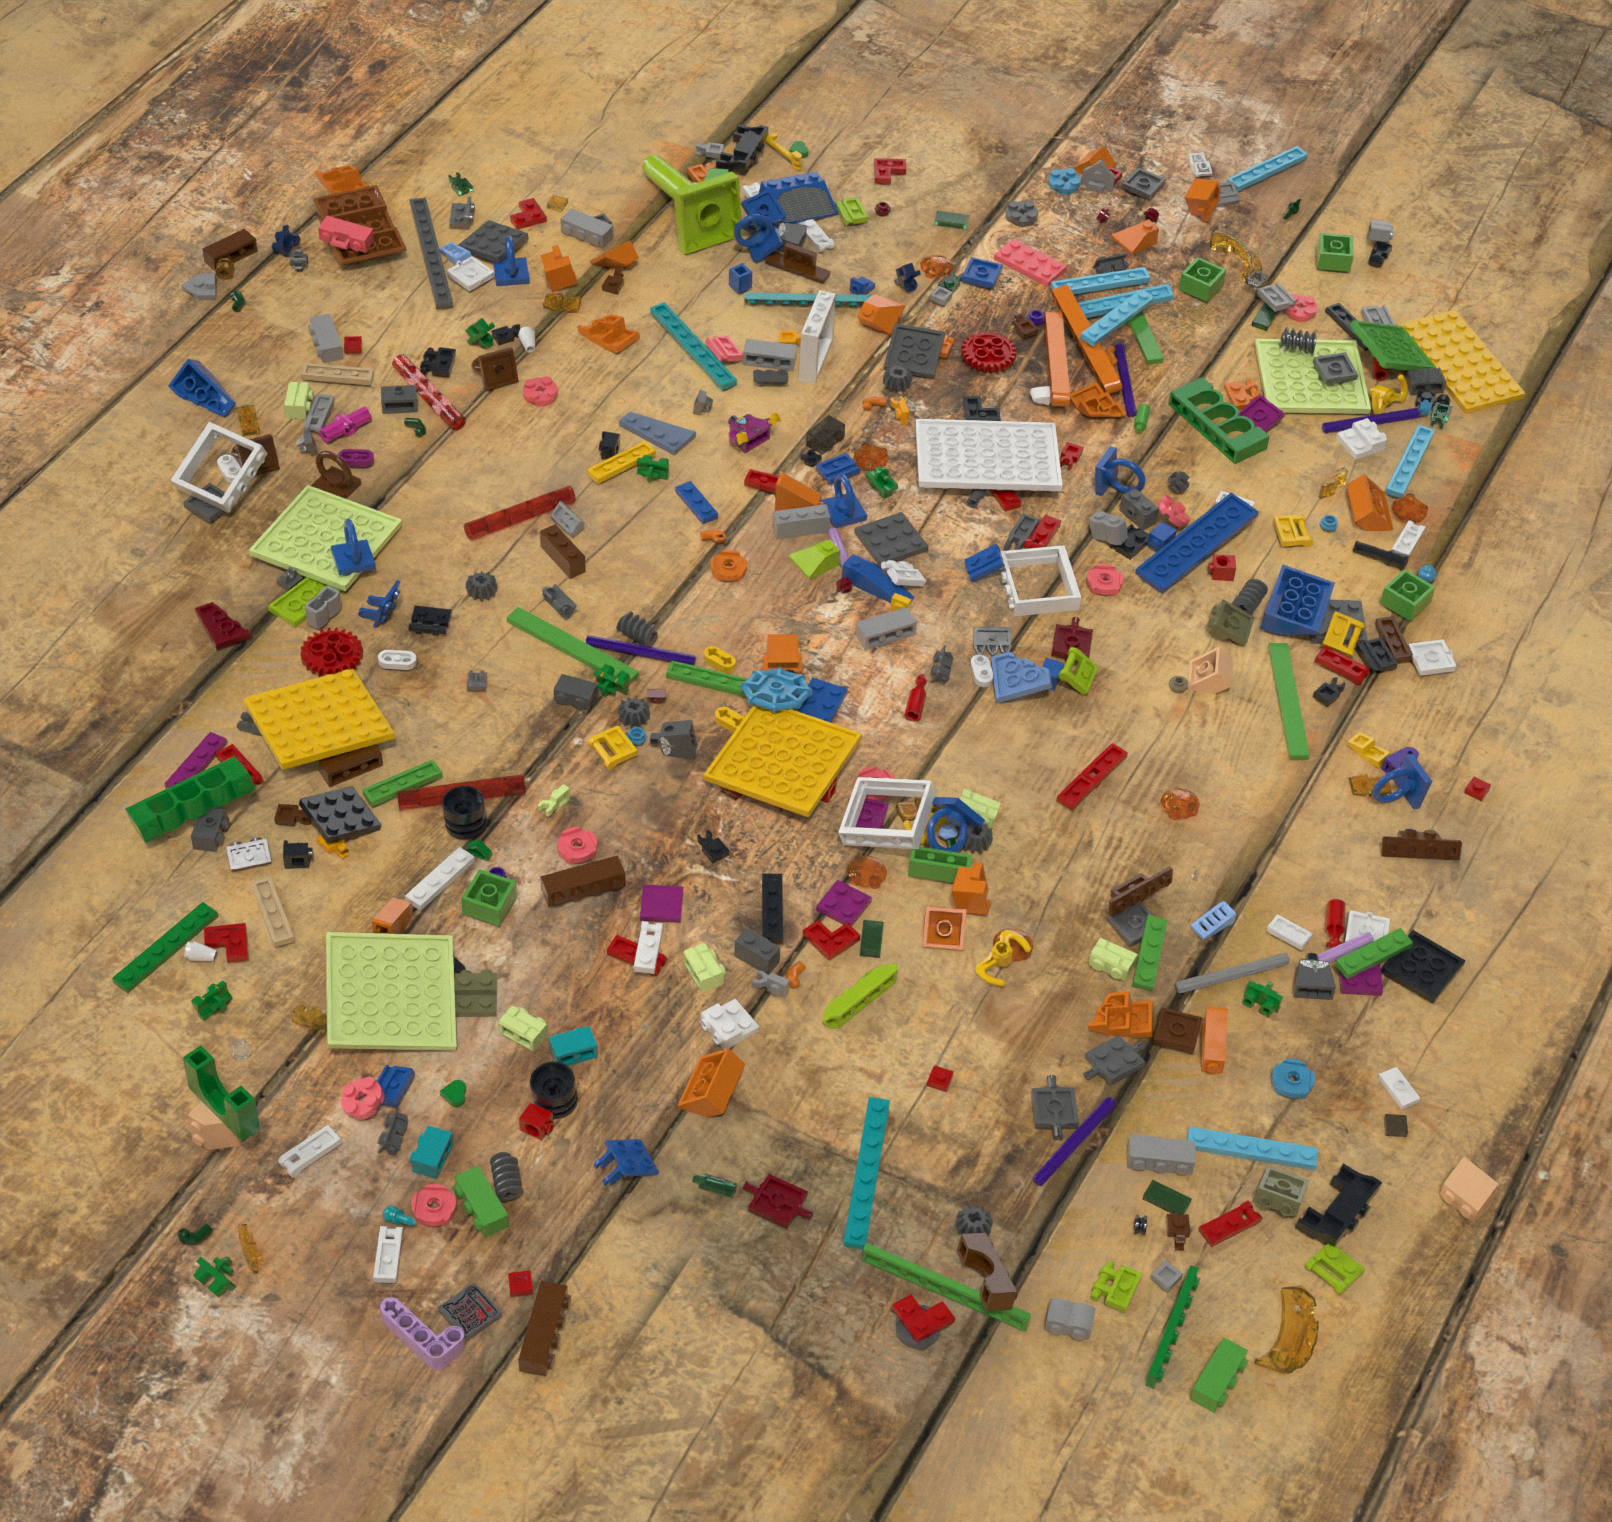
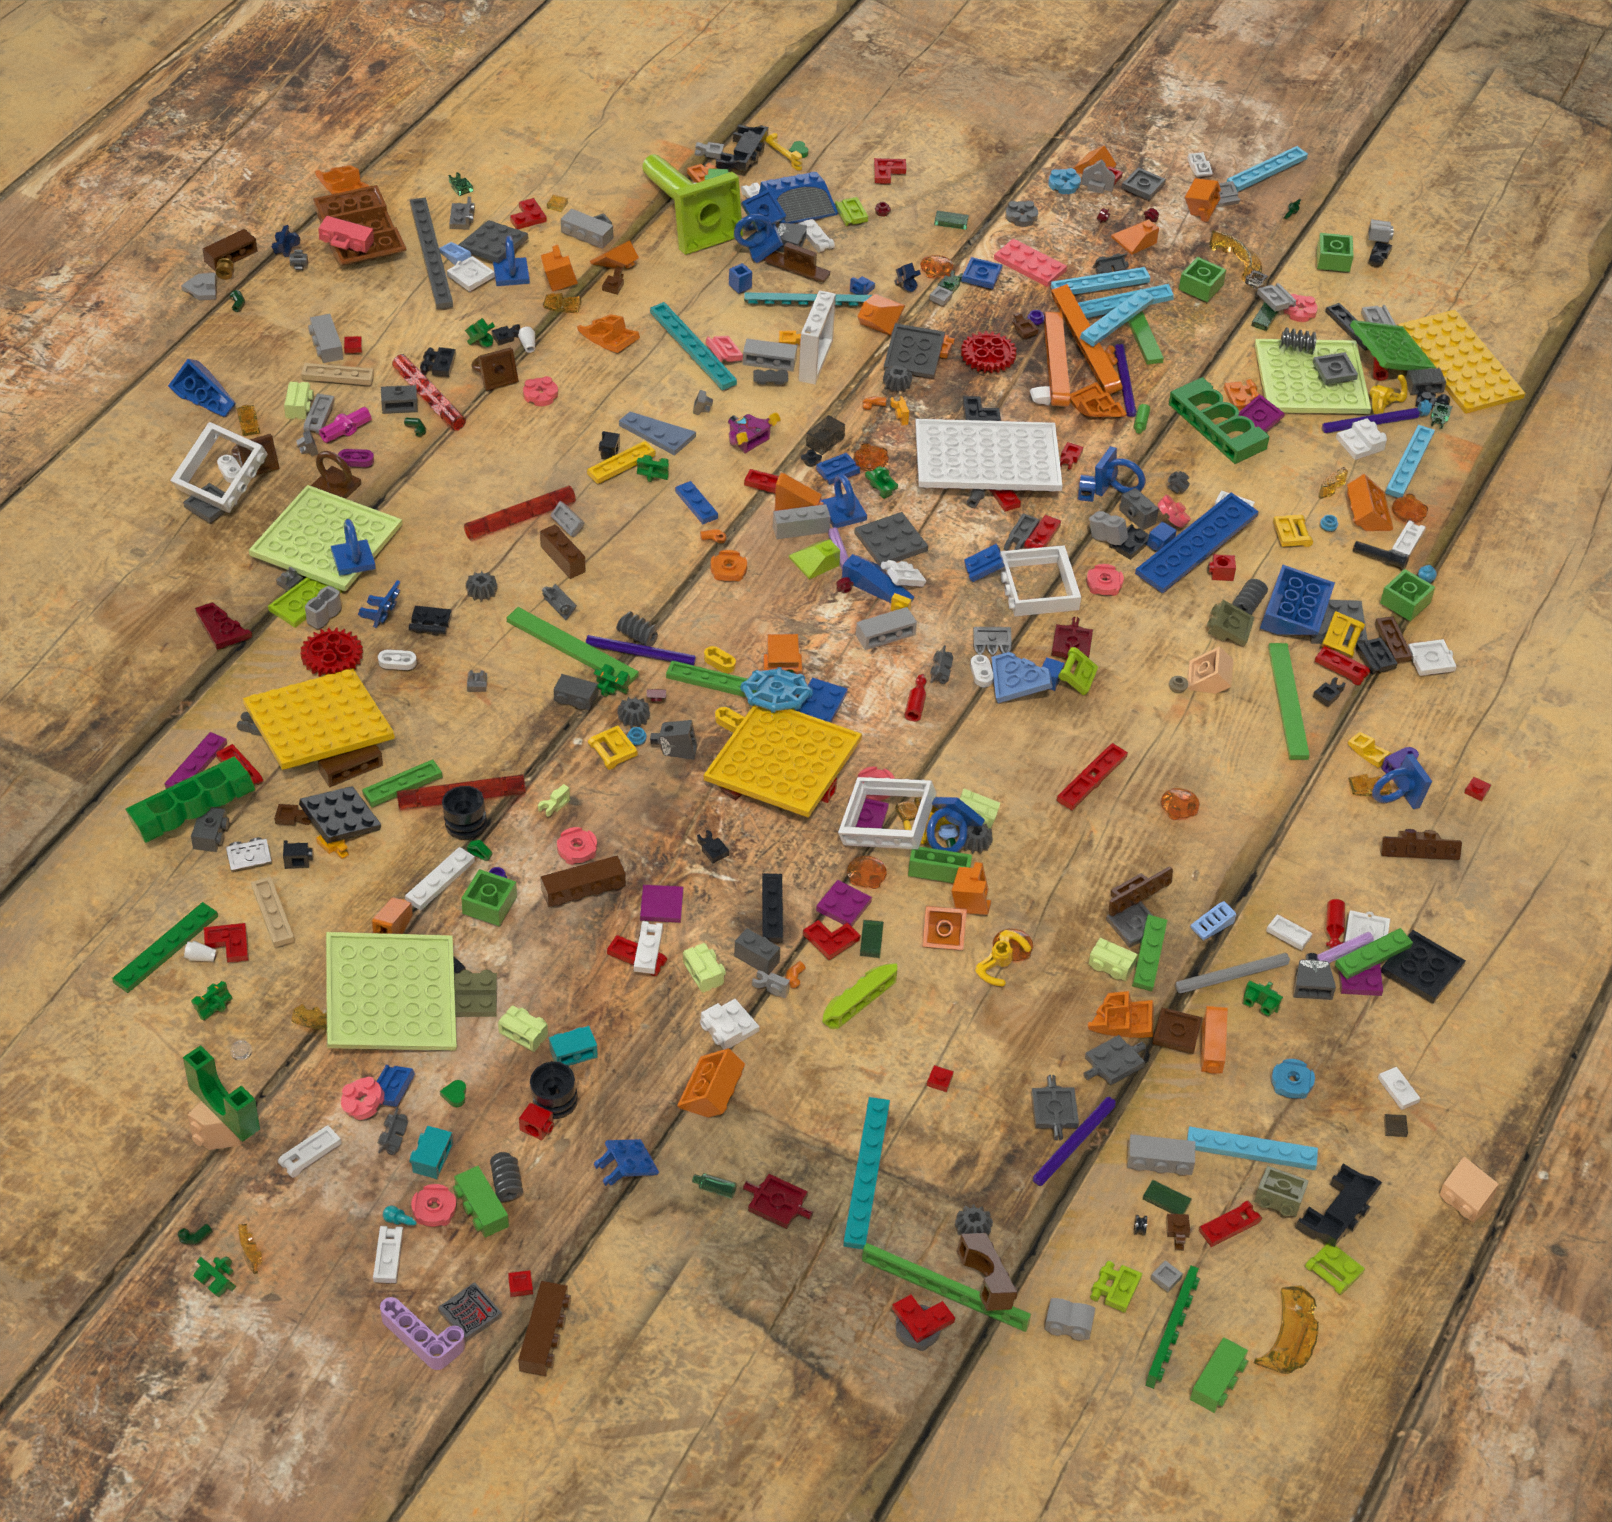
(1086, 483): none -> blue leg

